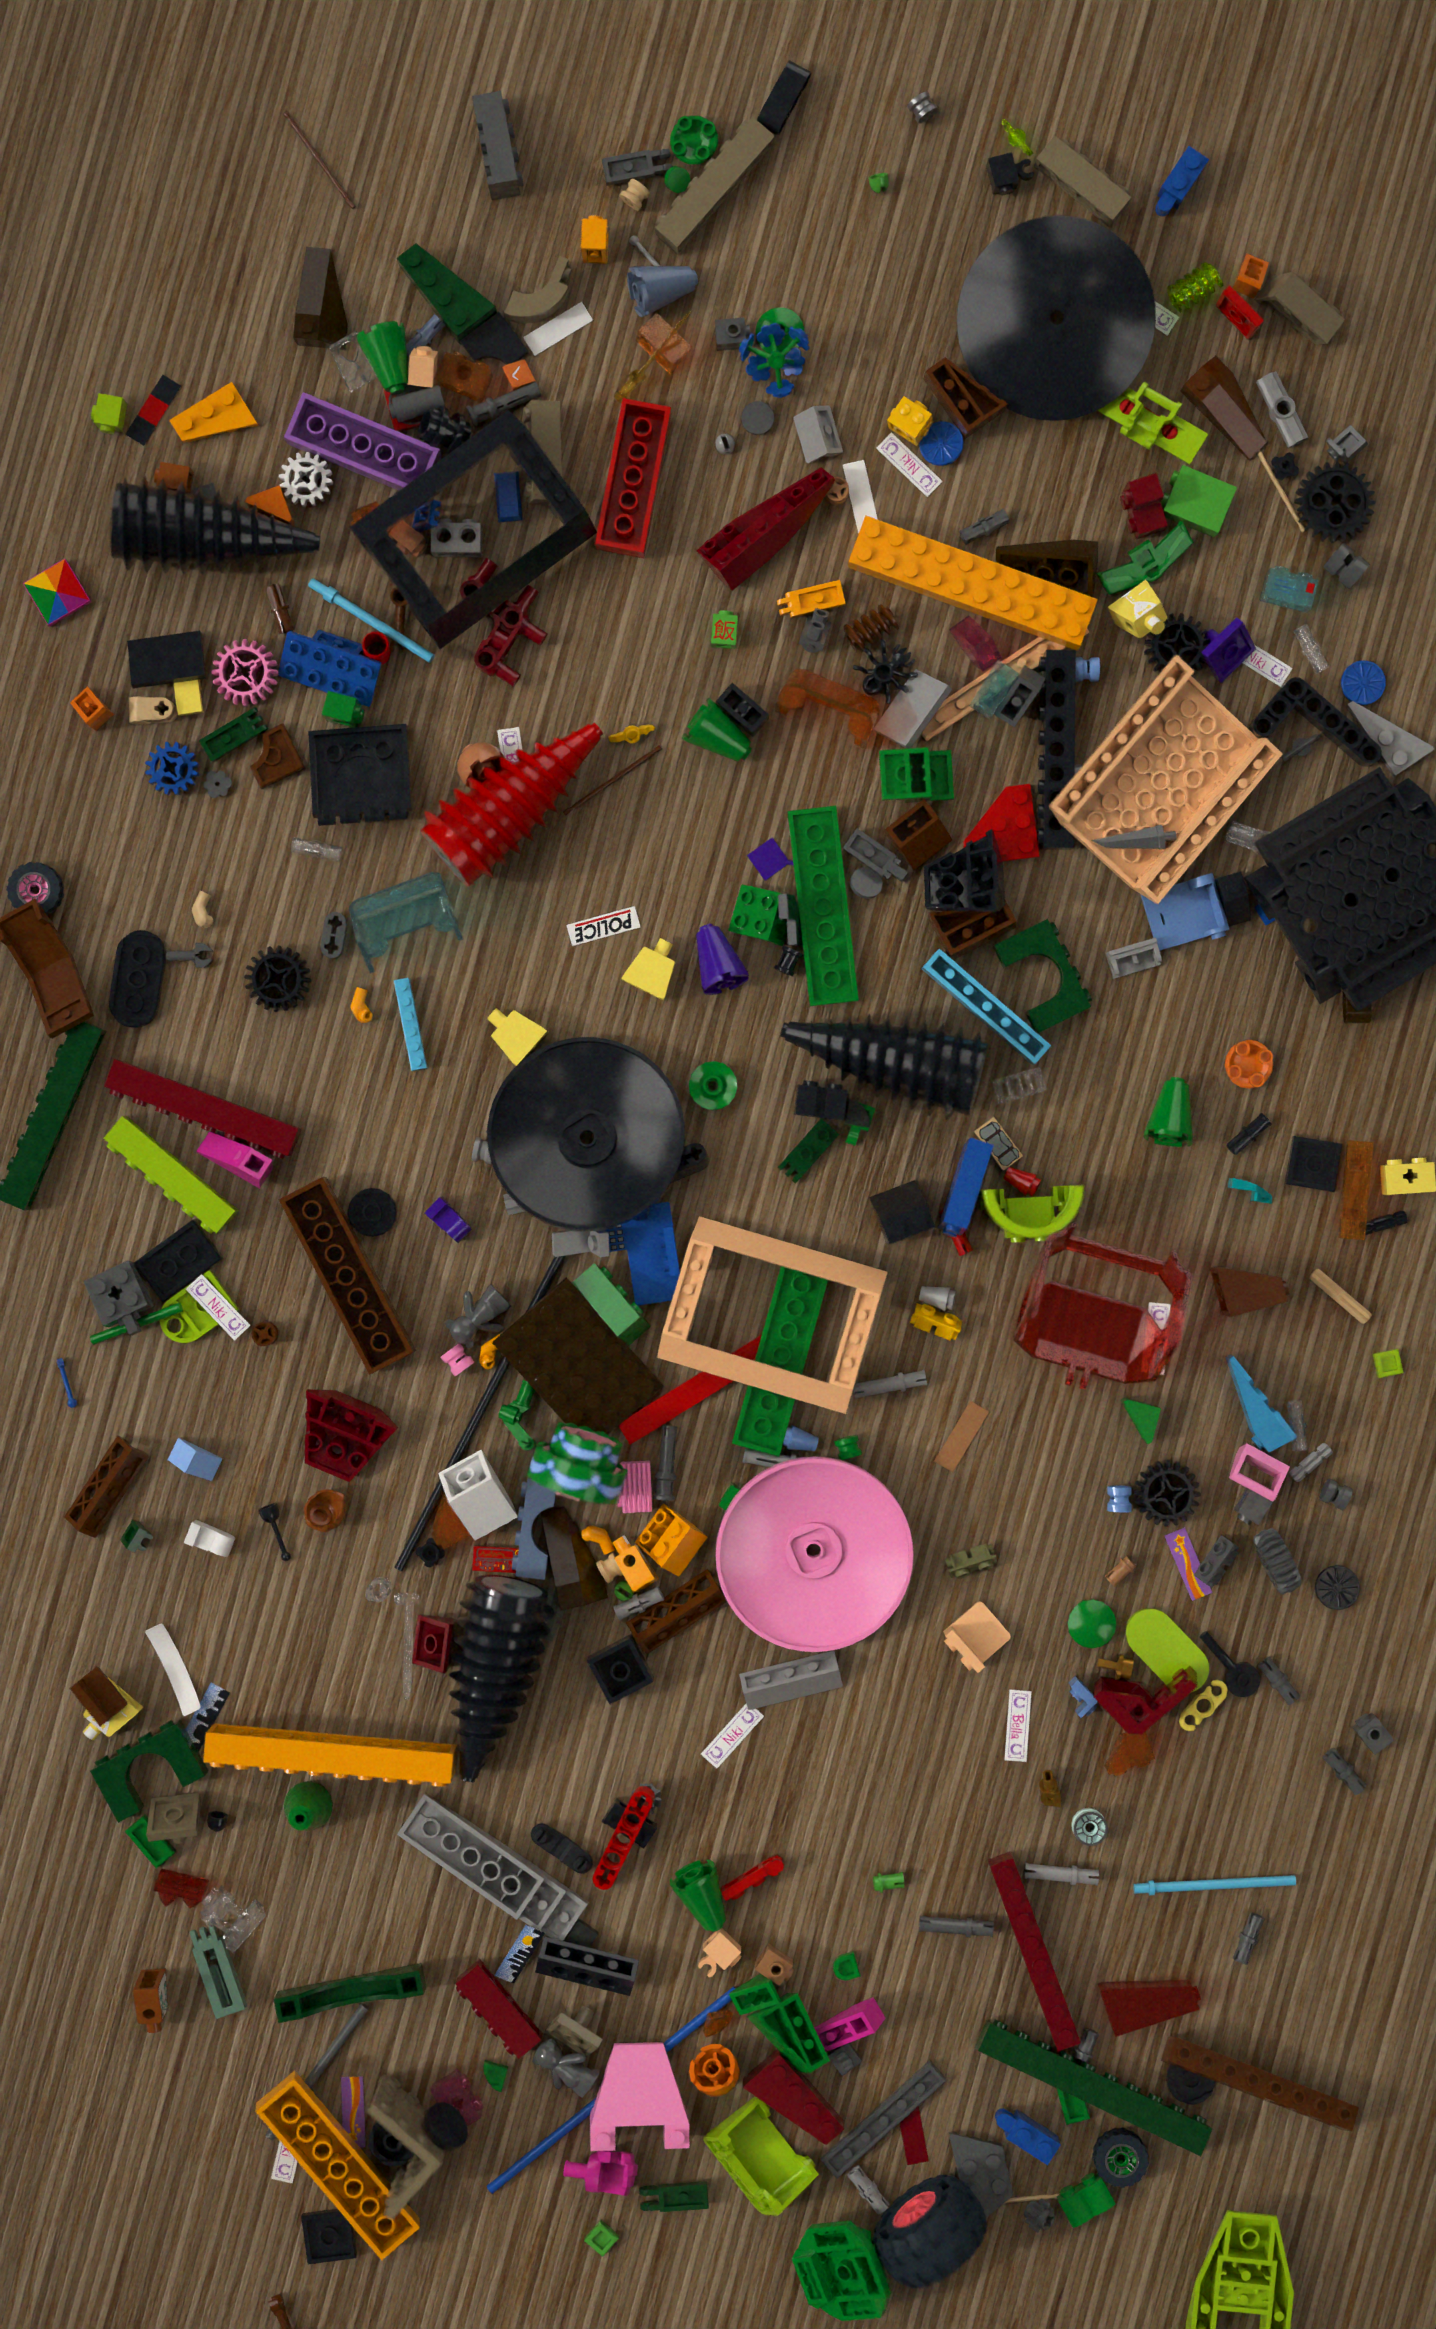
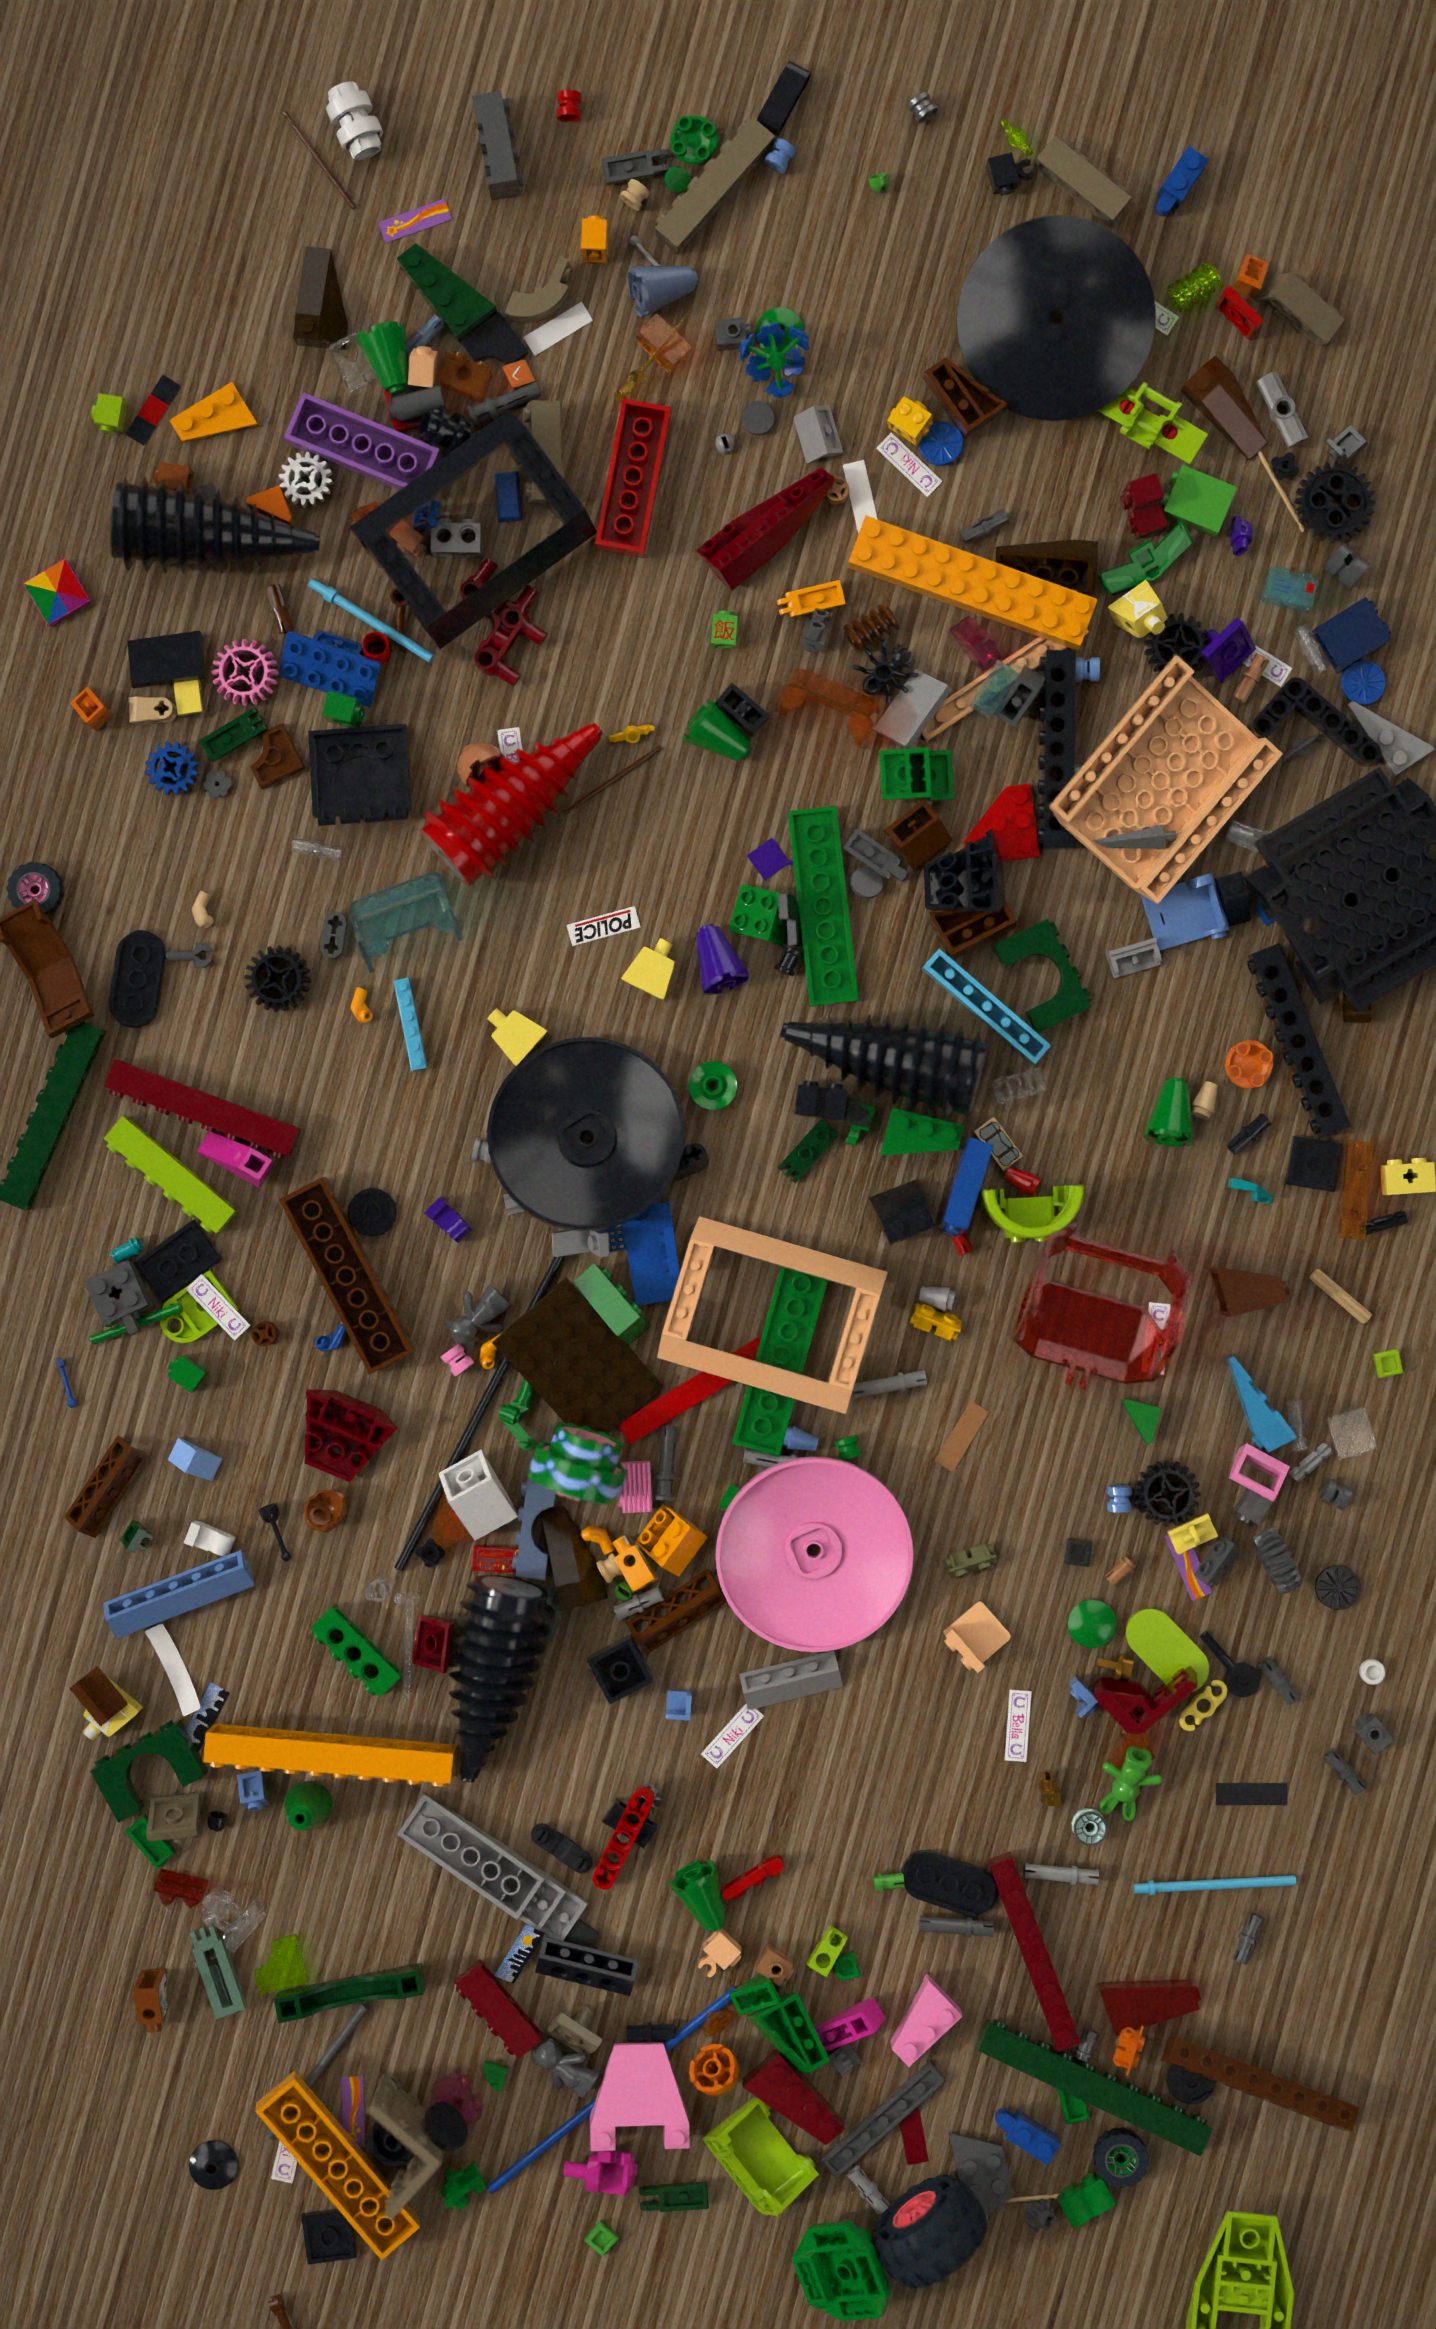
(127, 1250): none -> teal pin
(178, 1594): none -> medium blue brick
(186, 1373): none -> green brick
(220, 2156): none -> black dish
(252, 1790): none -> medium blue bracket
(283, 1968): none -> clear neon green tile
(333, 1341): none -> blue arm
(350, 110): none -> white piece
(370, 1653): none -> green brick
(415, 220): none -> medium lavender sticker
(460, 2183): none -> green hips
(569, 105): none -> red wheel
(650, 2032): none -> black axle
(678, 1704): none -> medium blue panel
(780, 156): none -> medium blue wheel
(827, 1951): none -> lime leg
(918, 1134): none -> green wedge
(925, 2021): none -> bright pink wedge
(948, 1883): none -> black tile
(1078, 1552): none -> pearl dark grey tile
(1128, 1781): none -> bright green animal
(1128, 2044): none -> orange hinge
(1192, 1533): none -> light yellow hips
(1204, 1103): none -> tan cone
(1240, 535): none -> dark purple piece
(1251, 678): none -> medium nougat axle
(1251, 1793): none -> black sticker
(1301, 1026): none -> black brick
(1351, 1433): none -> clear piece
(1352, 634): none -> dark blue brick
(1372, 1671): none -> white tile

